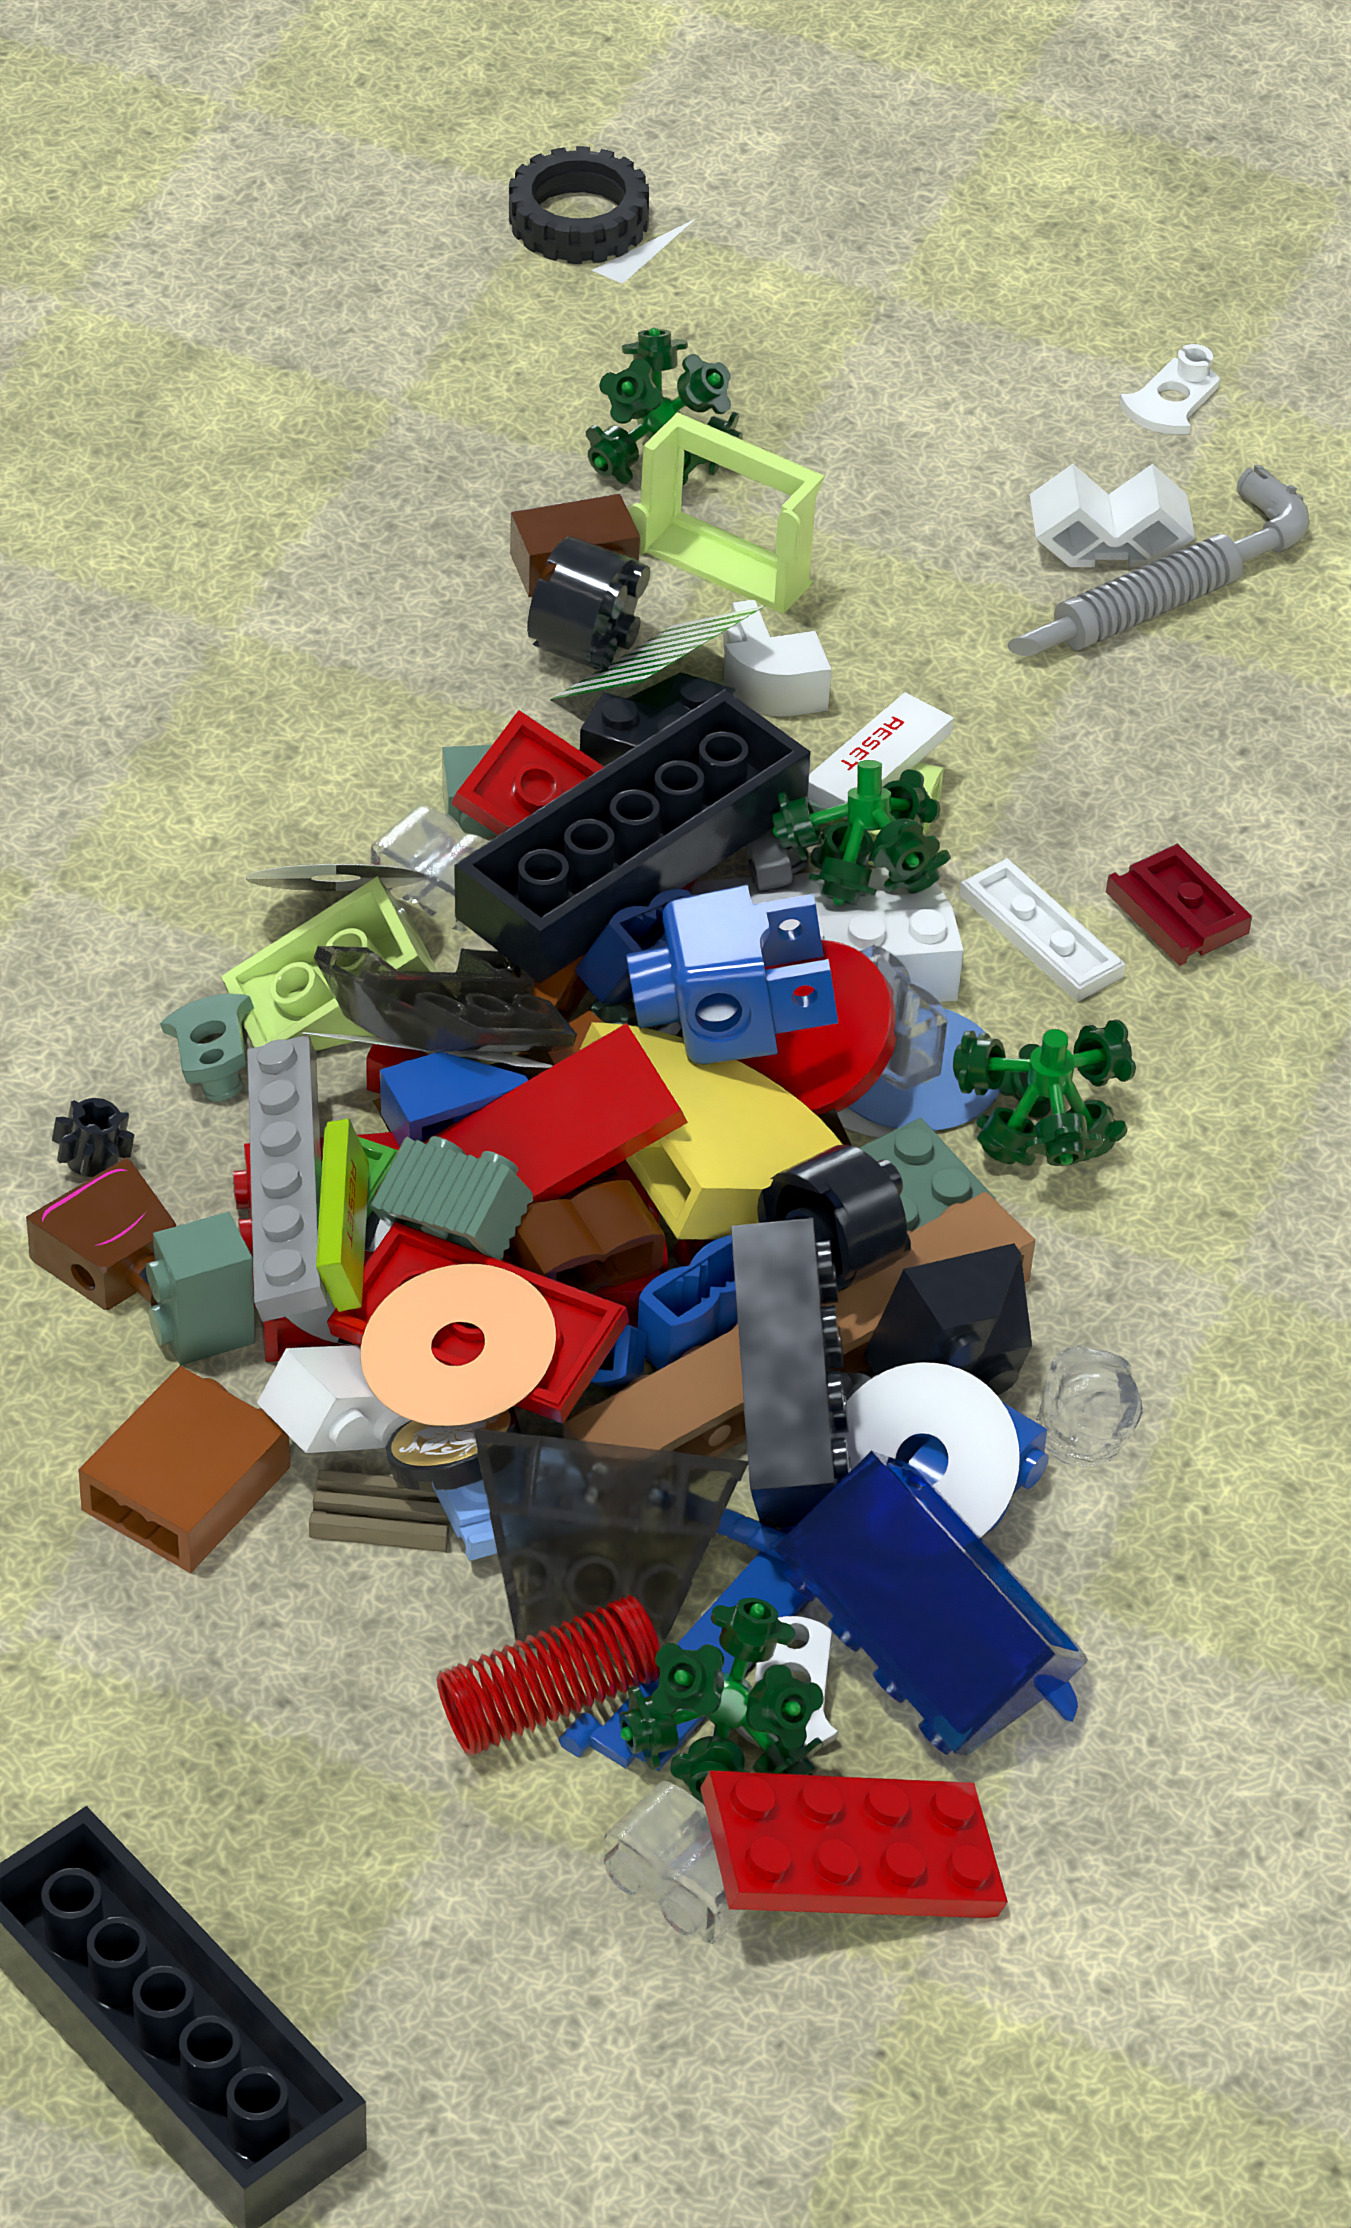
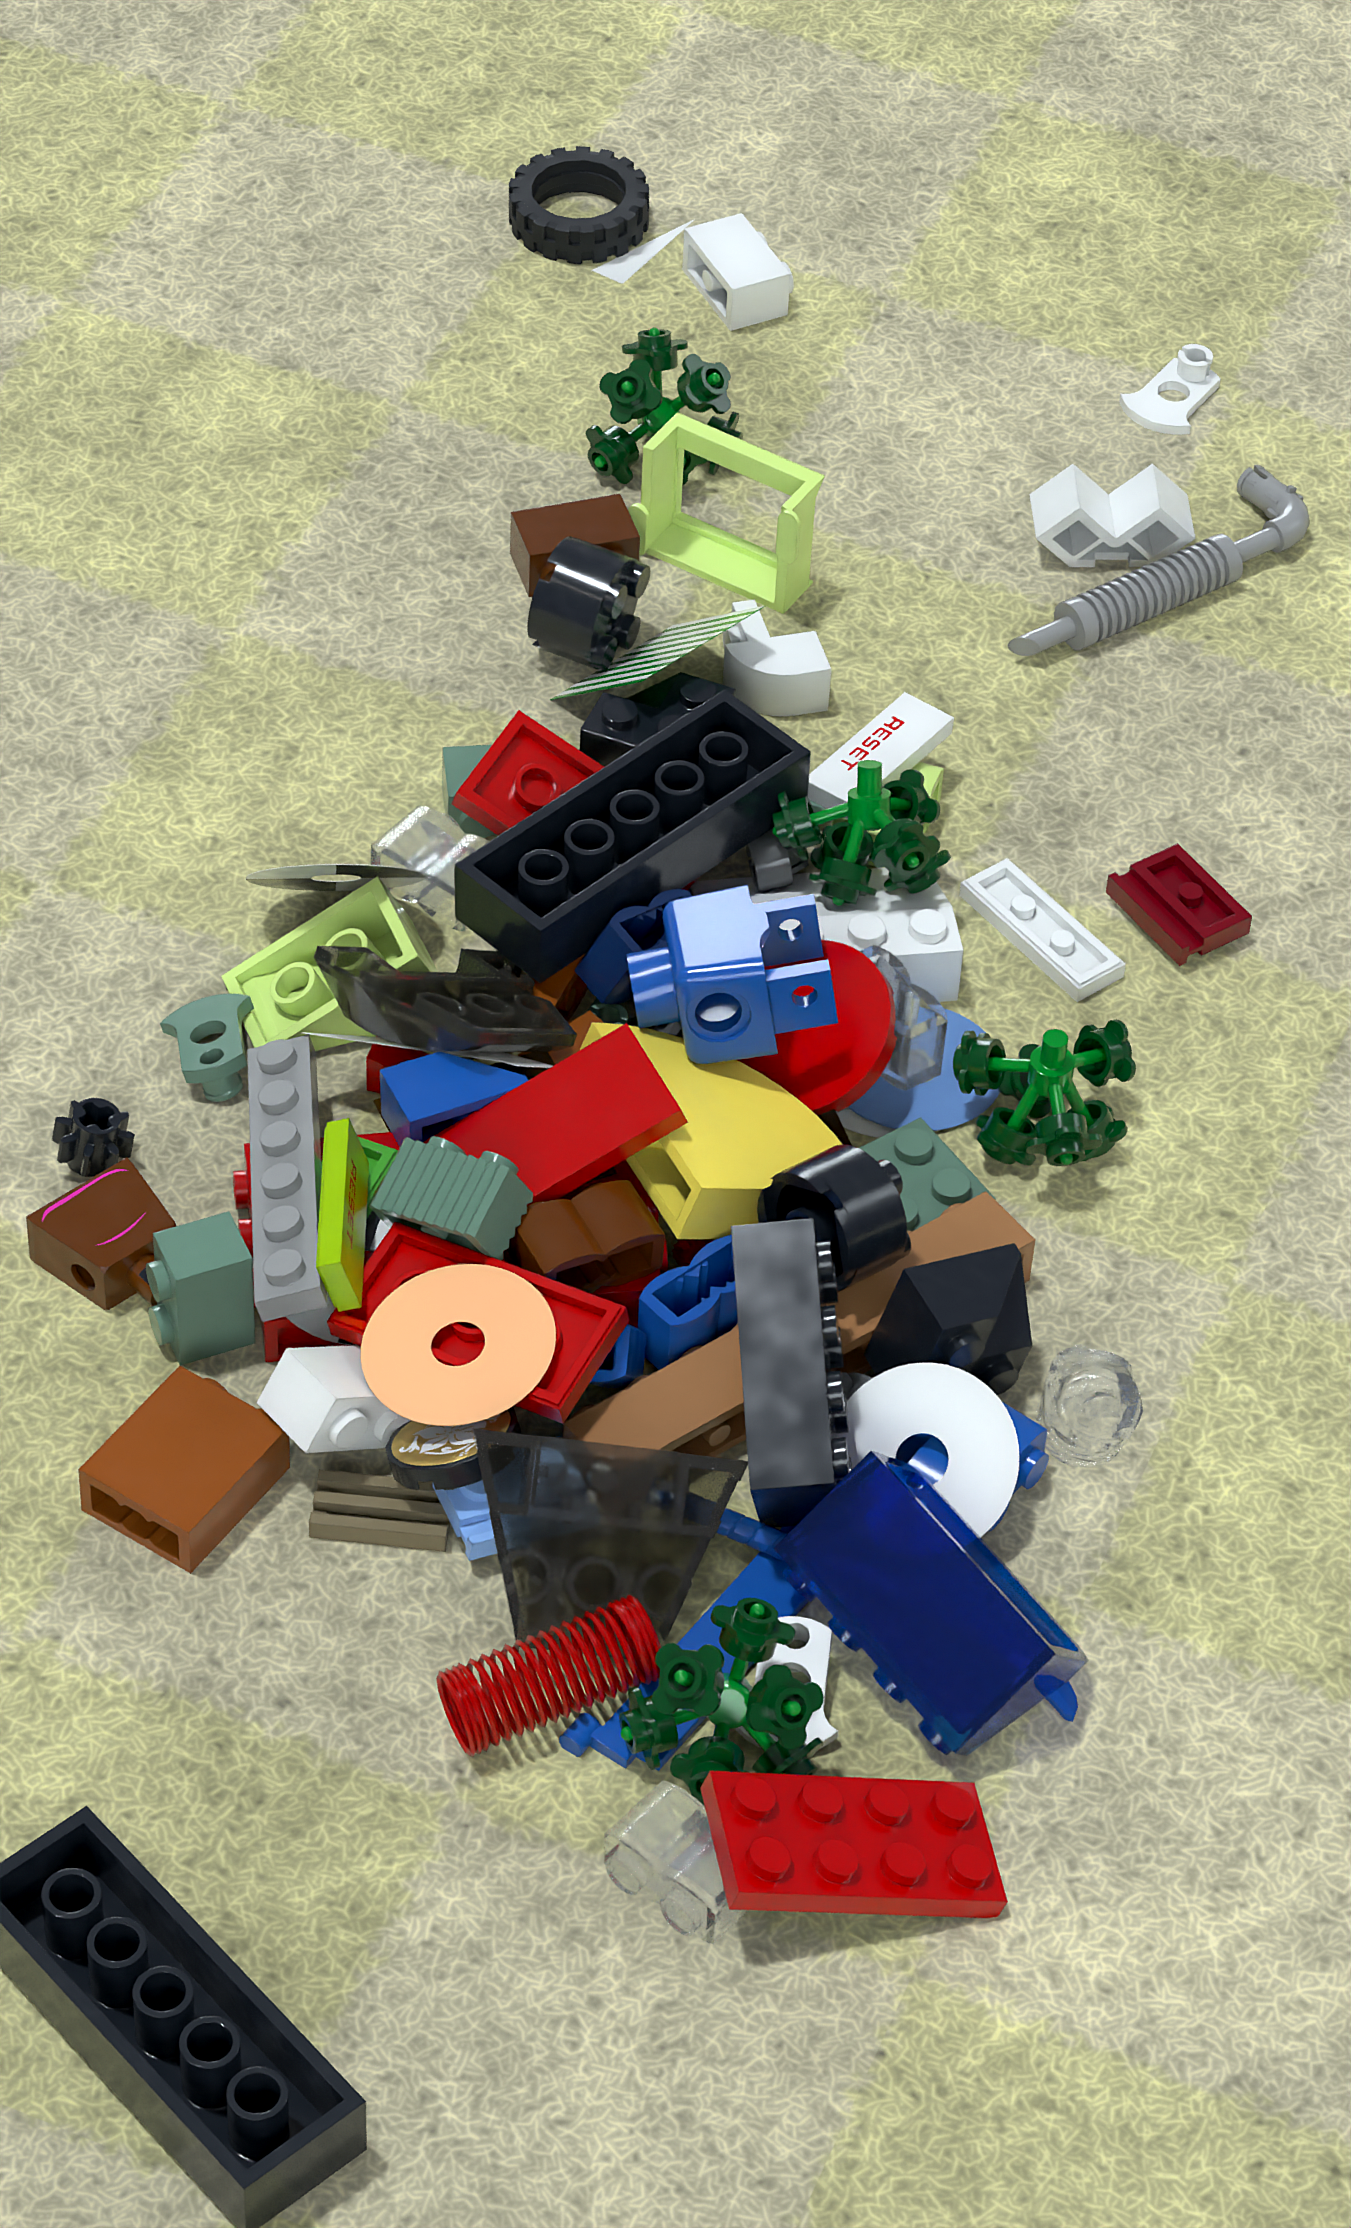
(736, 271): none -> white brick

